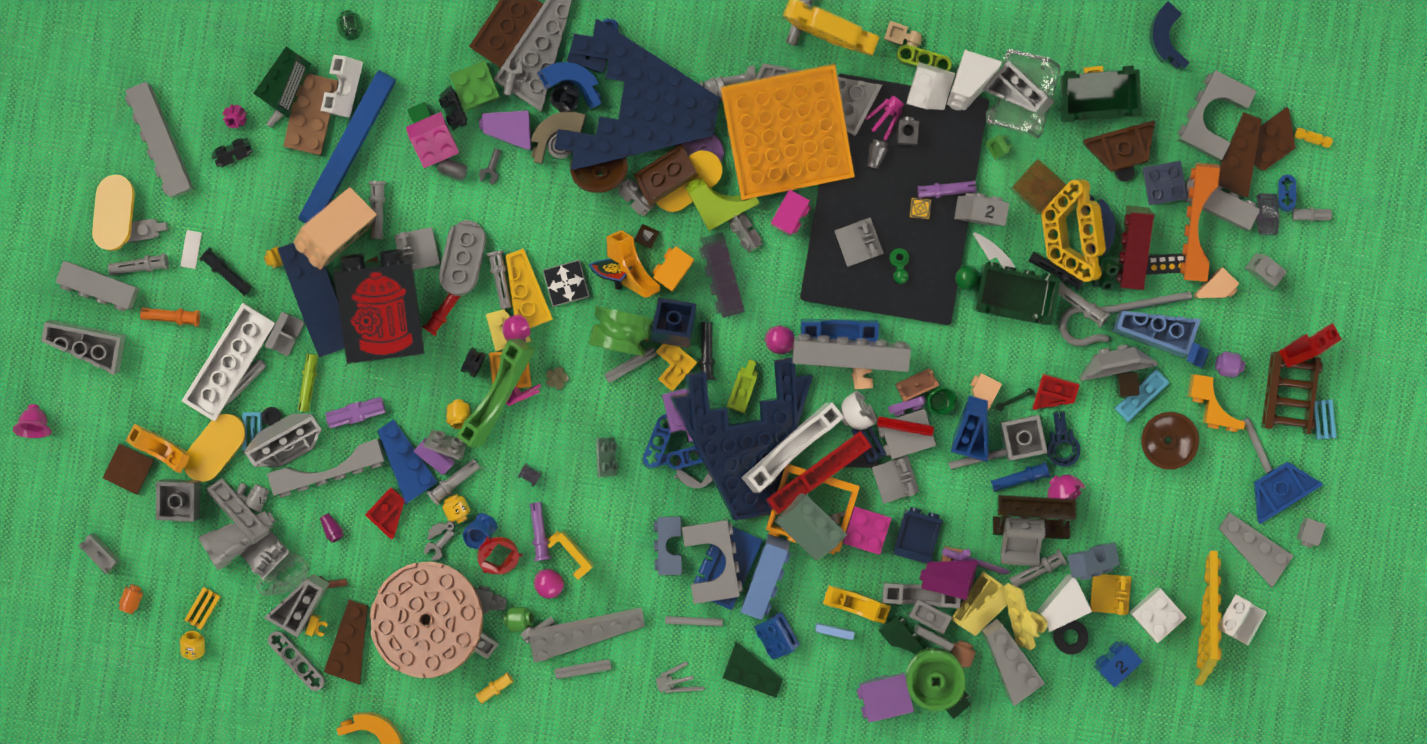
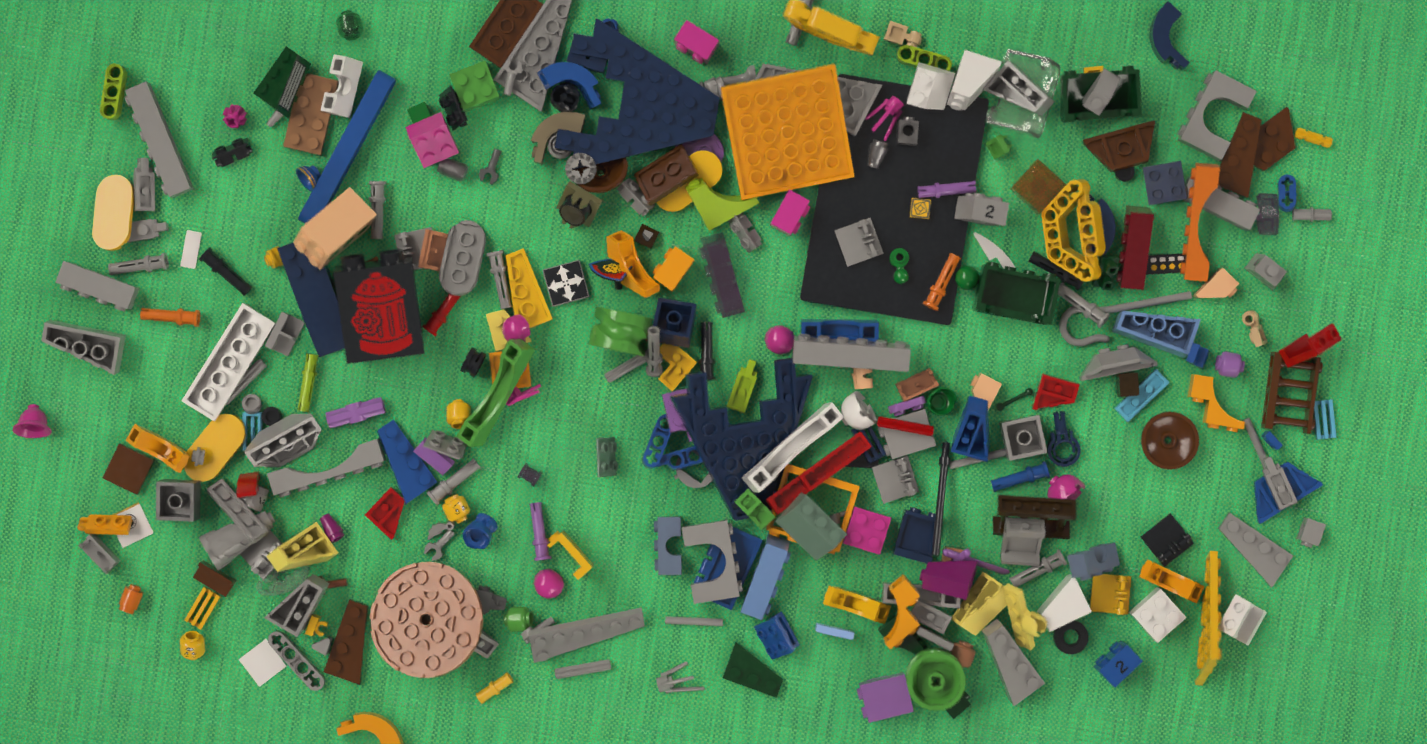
(105, 524): none -> light orange hinge
(109, 83): none -> lime beam
(139, 528): none -> white sticker
(144, 186): none -> light grey hinge
(198, 456): none -> light grey plate
(214, 579): none -> reddish brown panel
(248, 484): none -> red slope
(251, 404): none -> light grey tile
(262, 662): none -> white sticker
(304, 549): none -> light yellow wedge
(308, 176): none -> blue piece
(323, 646): none -> light grey slope
(432, 250): none -> nougat hinge
(486, 549): red piece -> none
(508, 127): medium lavender slope -> none
(557, 378): olive plant -> none
(578, 206): none -> piece
(588, 174): none -> light grey gear
(654, 357): none -> light grey pin
(696, 42): none -> dark pink brick
(755, 509): none -> bright green slope
(905, 622): none -> light orange arch
(938, 290): none -> orange pin
(944, 463): none -> black bar
(1101, 91): none -> light grey slope
(1167, 540): none -> black hinge
(1171, 581): none -> light orange arch
(1256, 332): none -> tan plate
(1271, 440): none -> blue tile
(1278, 484): none -> light grey hinge

